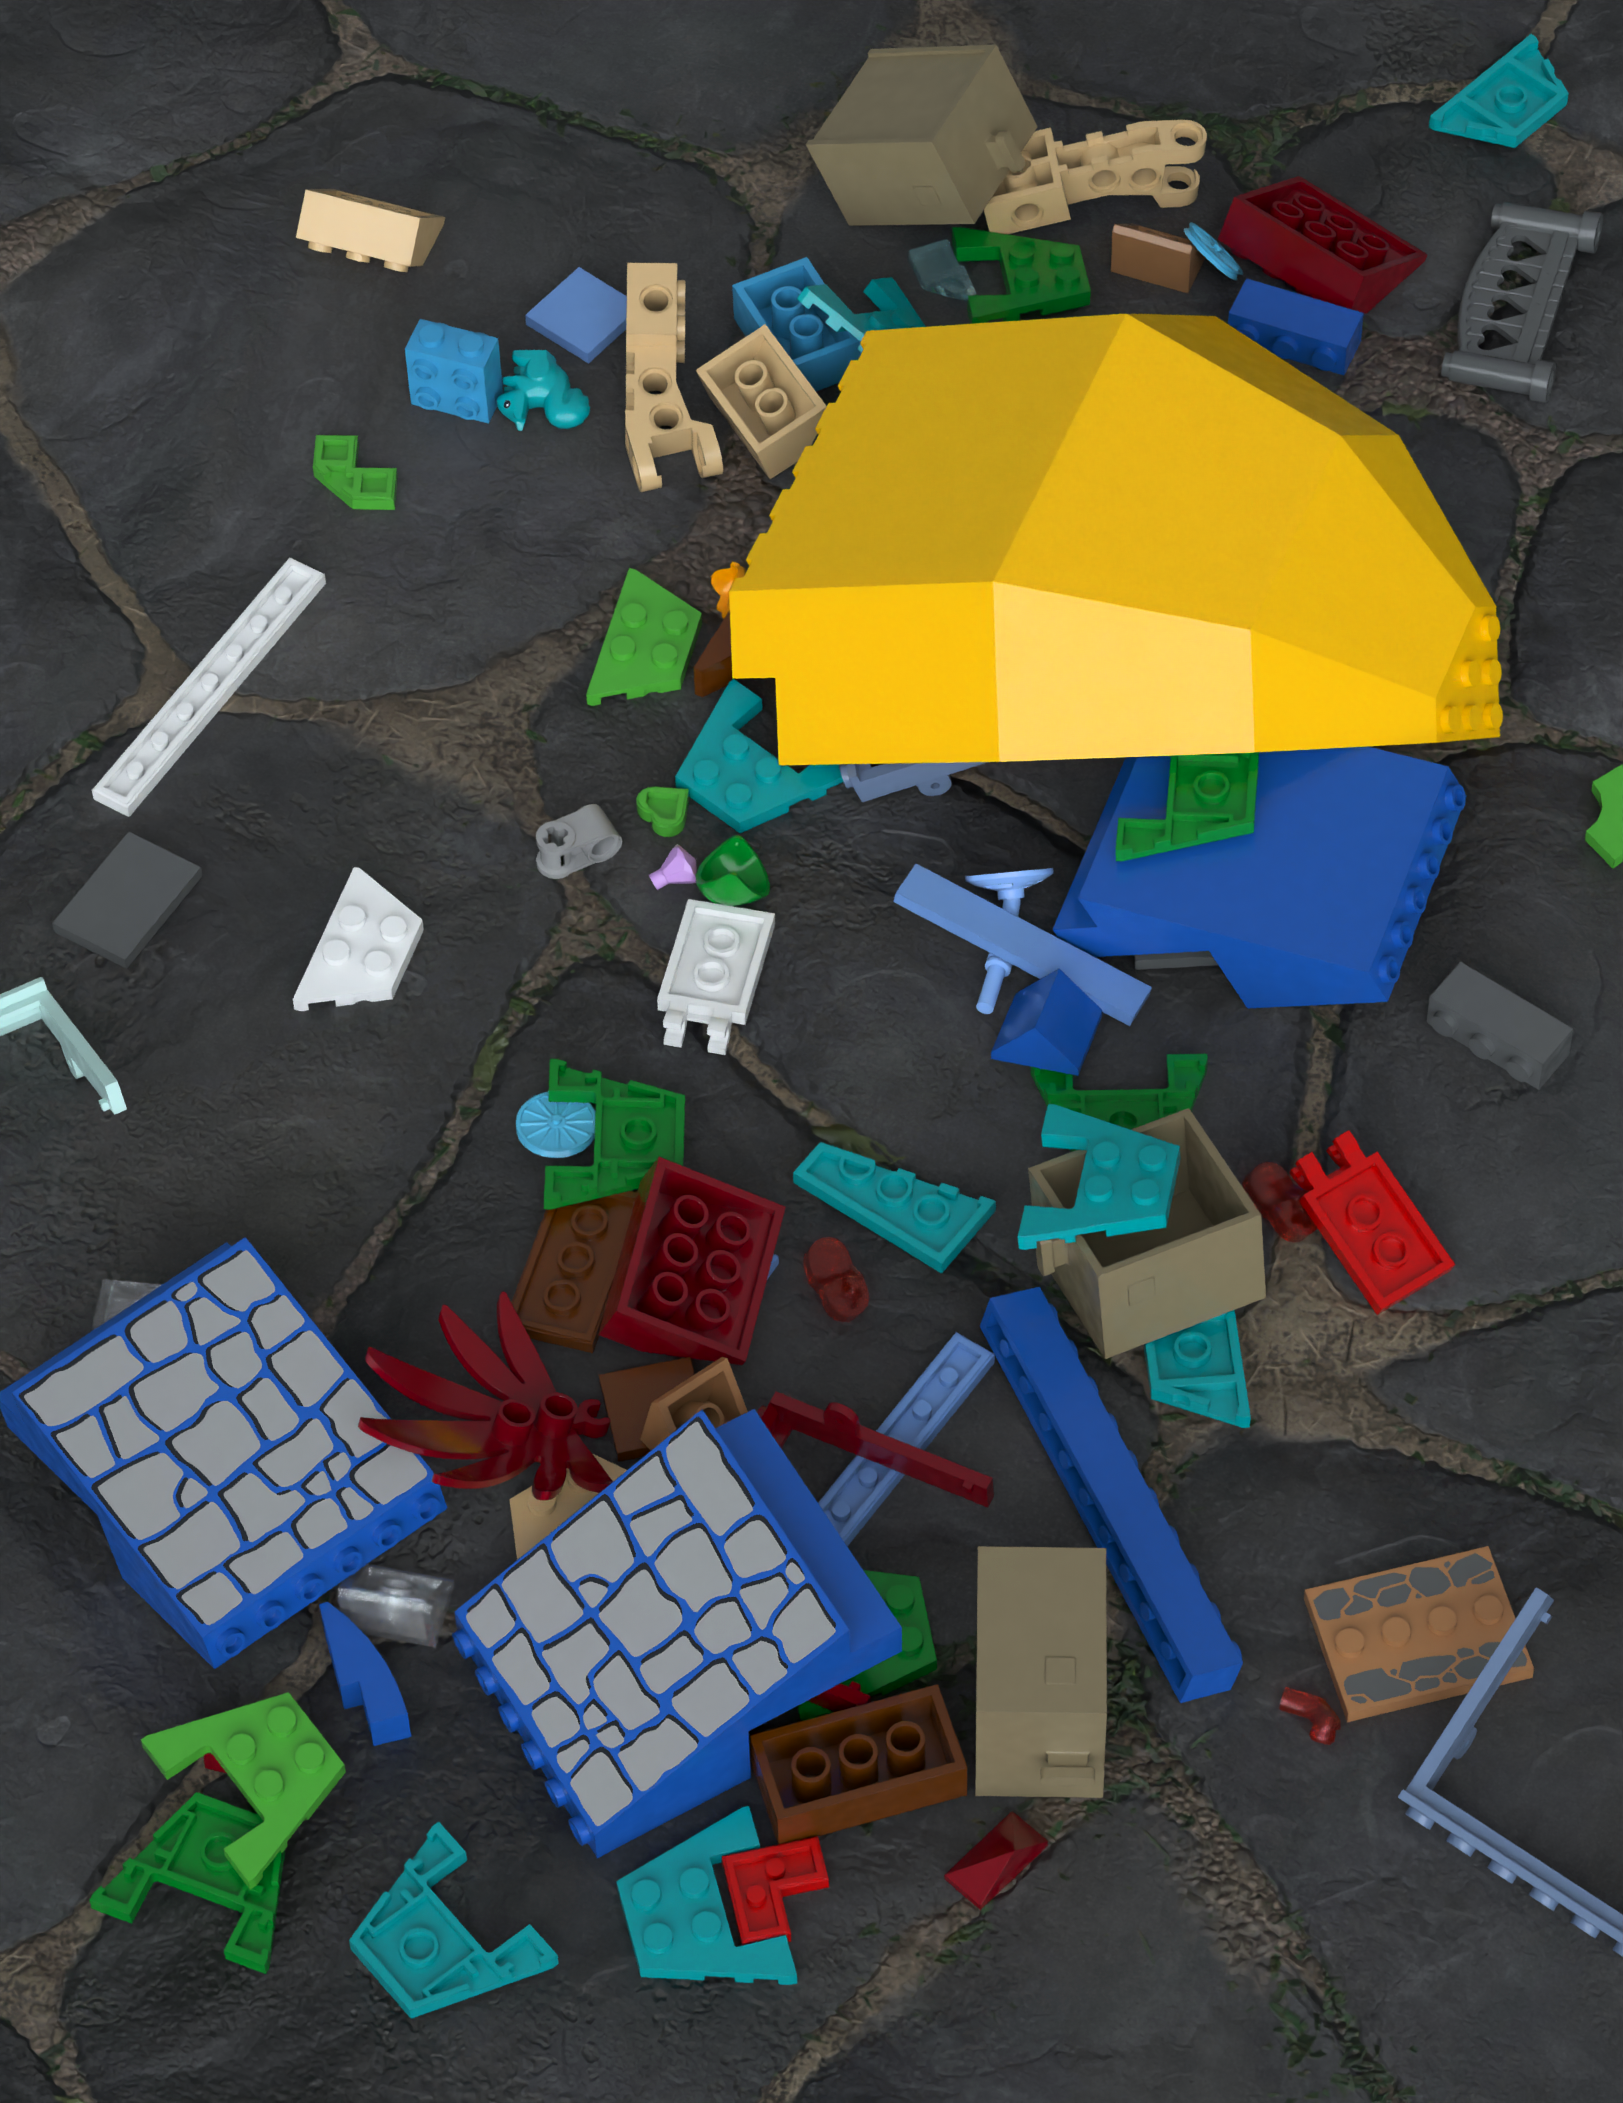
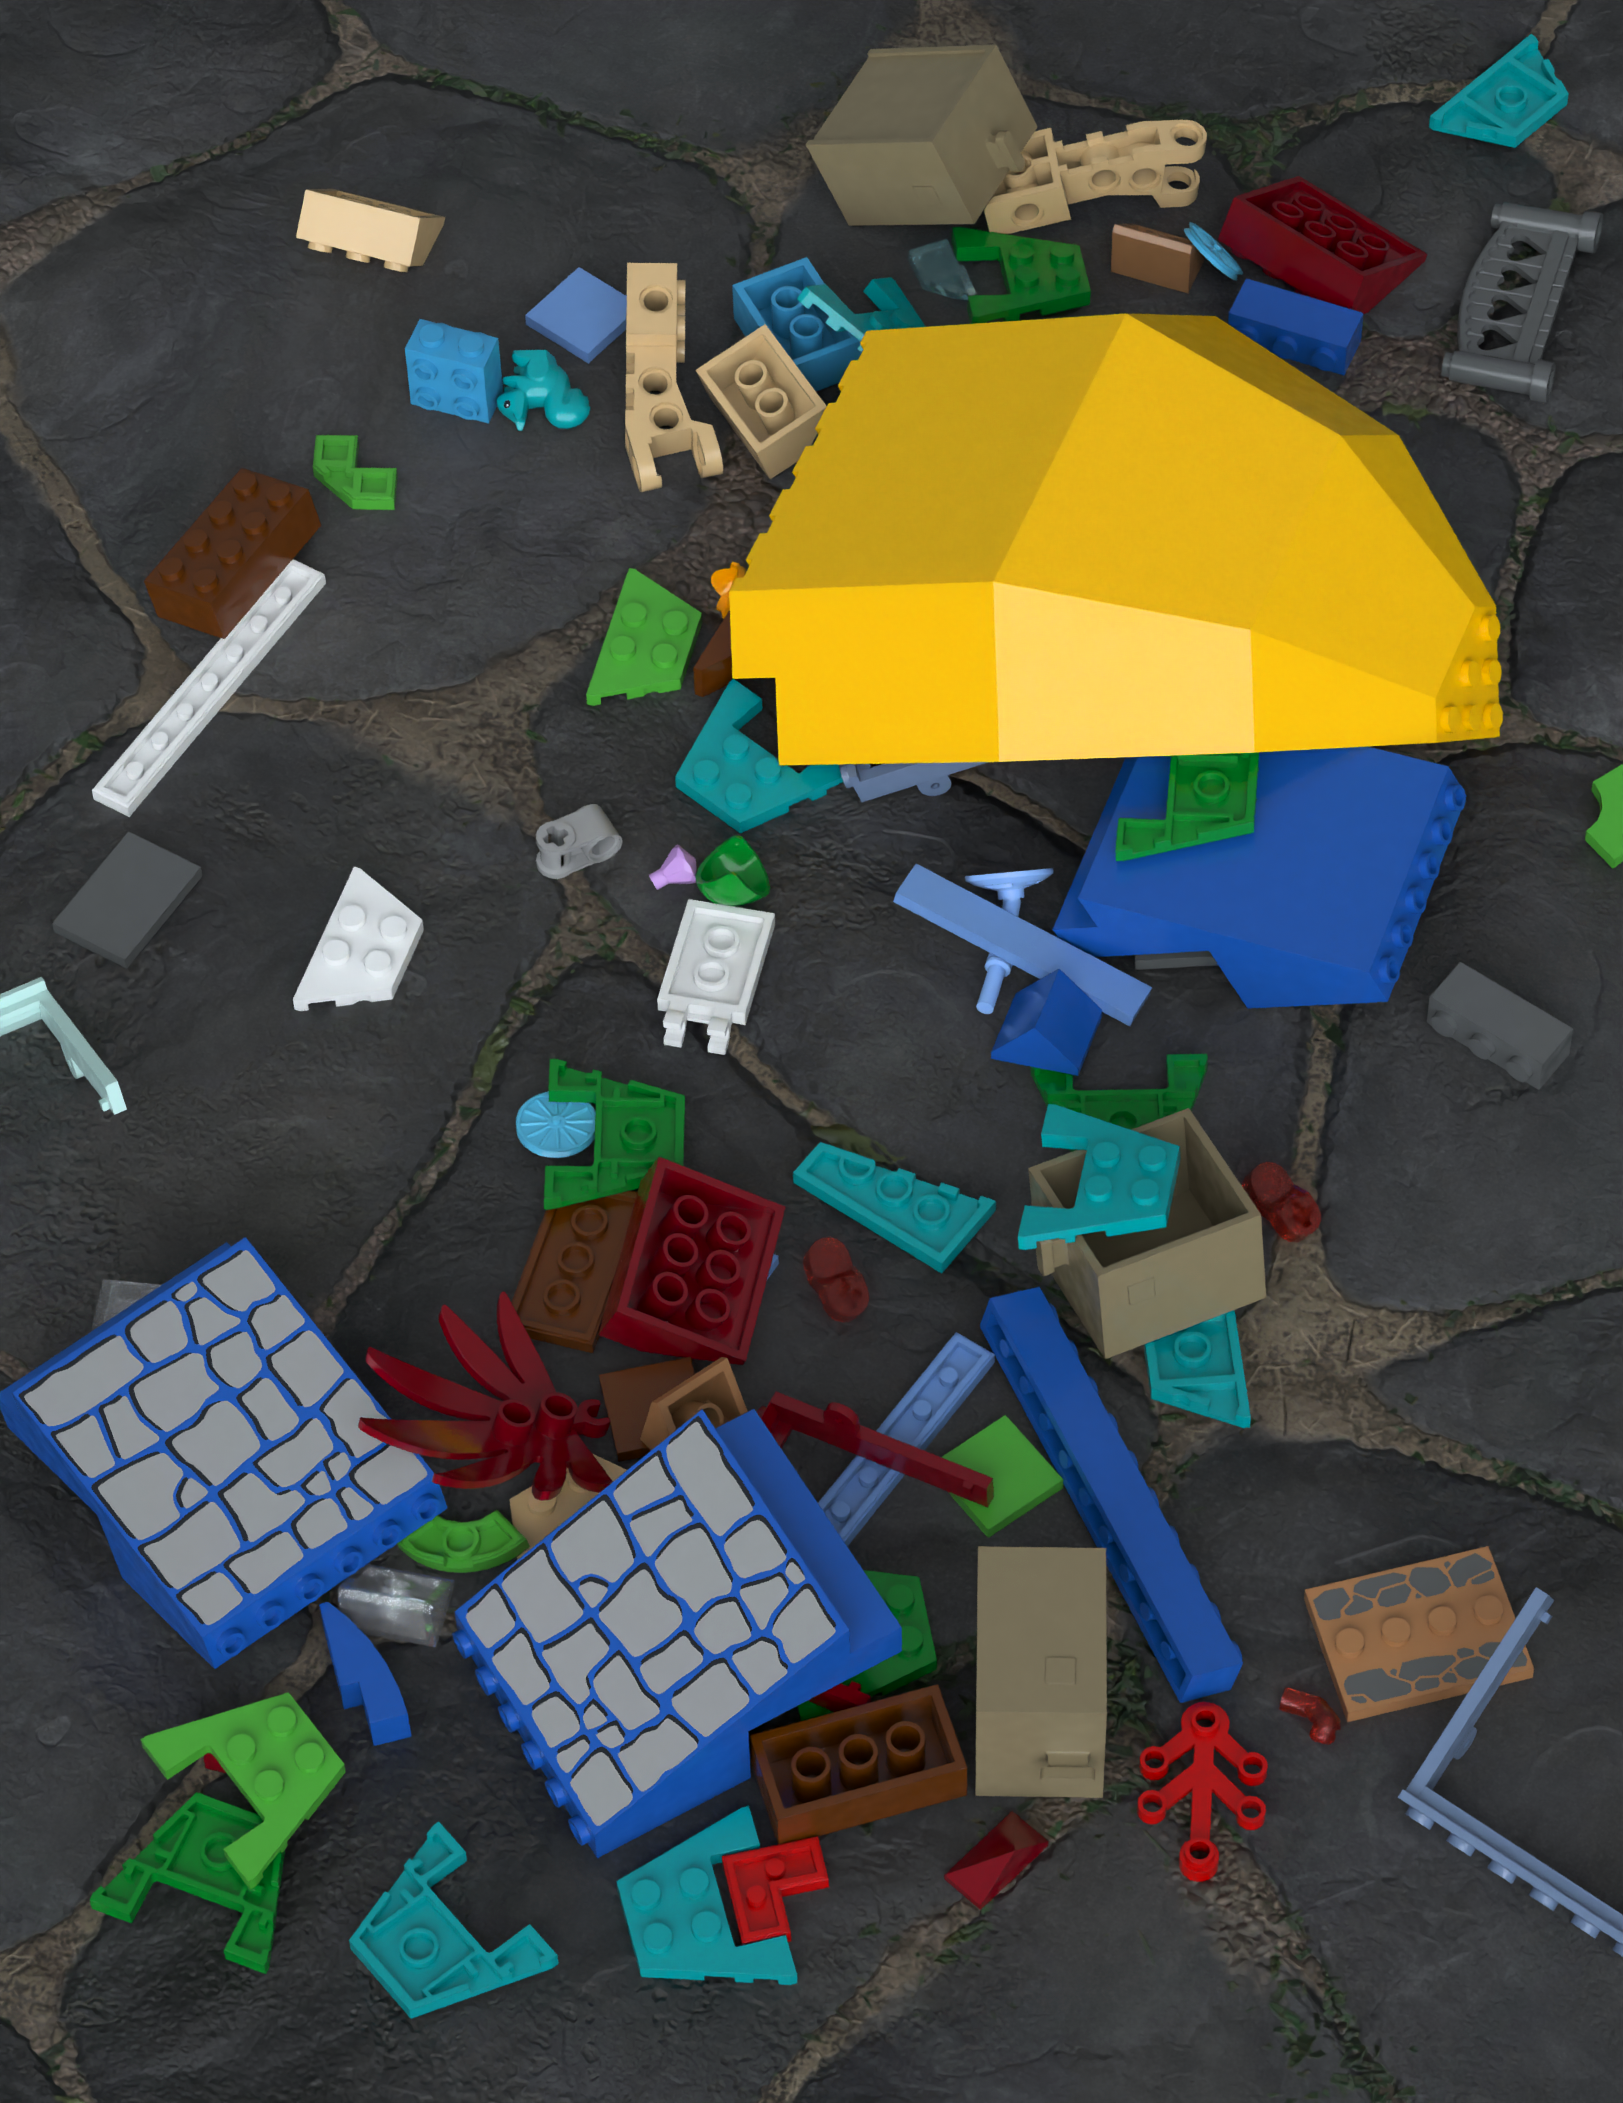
(232, 553): none -> reddish brown brick
(464, 1545): none -> bright green tile
(664, 809): bright green tile -> none
(1018, 1473): none -> bright green tile
(1202, 1780): none -> red plant
(1370, 1224): red tile -> none

